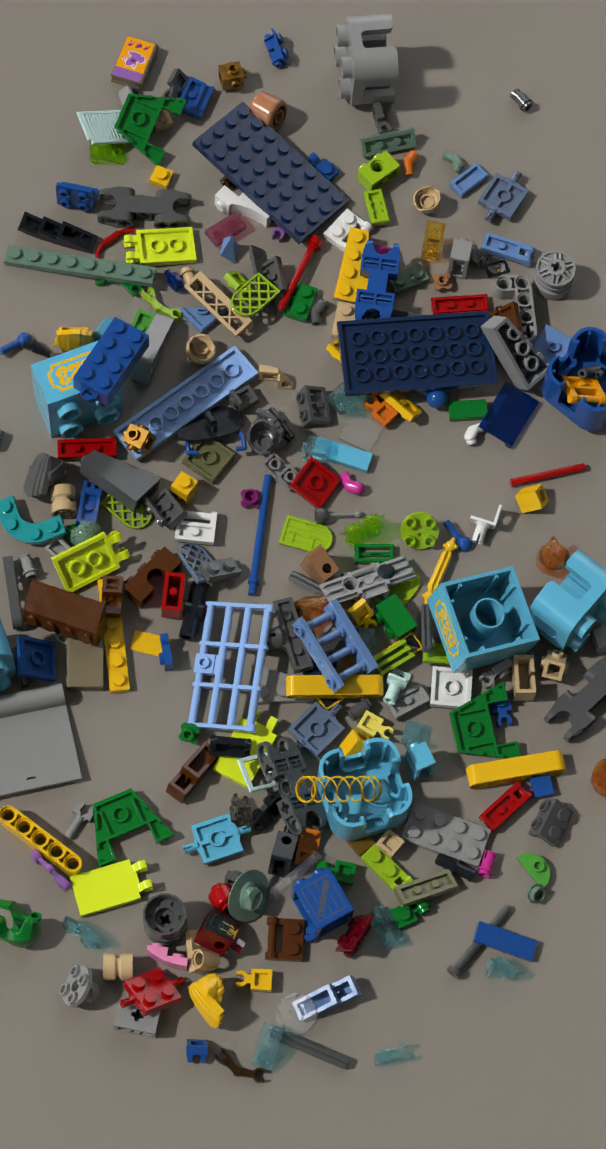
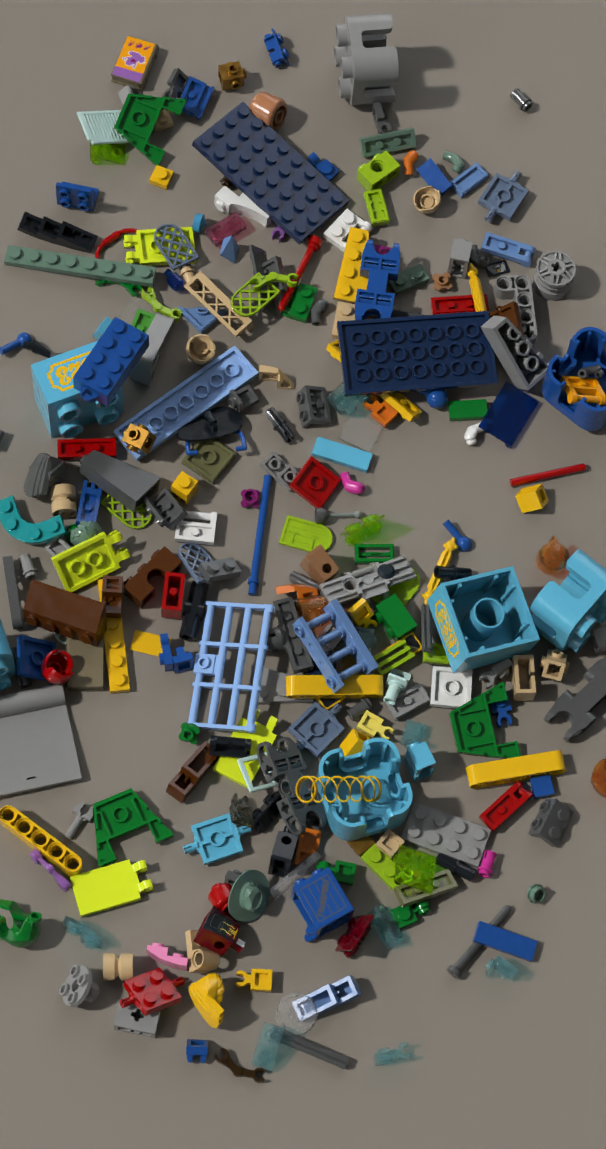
(57, 667): none -> red helmet
(72, 337): yellow hair -> none
(144, 208): dark grey piece -> none
(161, 909): dark grey wheel -> none
(182, 660): none -> blue tile
(183, 237): none -> sand blue window
(199, 223): none -> dark azure tile
(236, 281): lime plate -> none
(265, 433): dark grey hair -> none
(272, 277): none -> lime piece
(291, 941): reddish brown plate -> none
(301, 589): none -> orange slope
(316, 447): clear light blue bracket -> none
(410, 530): lime plate -> none
(414, 868): none -> clear neon green hinge
(433, 240): clear yellow brick -> none
(434, 176): none -> blue tile
(451, 572): none -> black axle
(476, 289): none -> yellow wheel
(482, 526): white bracket -> none
(535, 867): bright green plate -> none
(551, 343): medium blue plate -> none

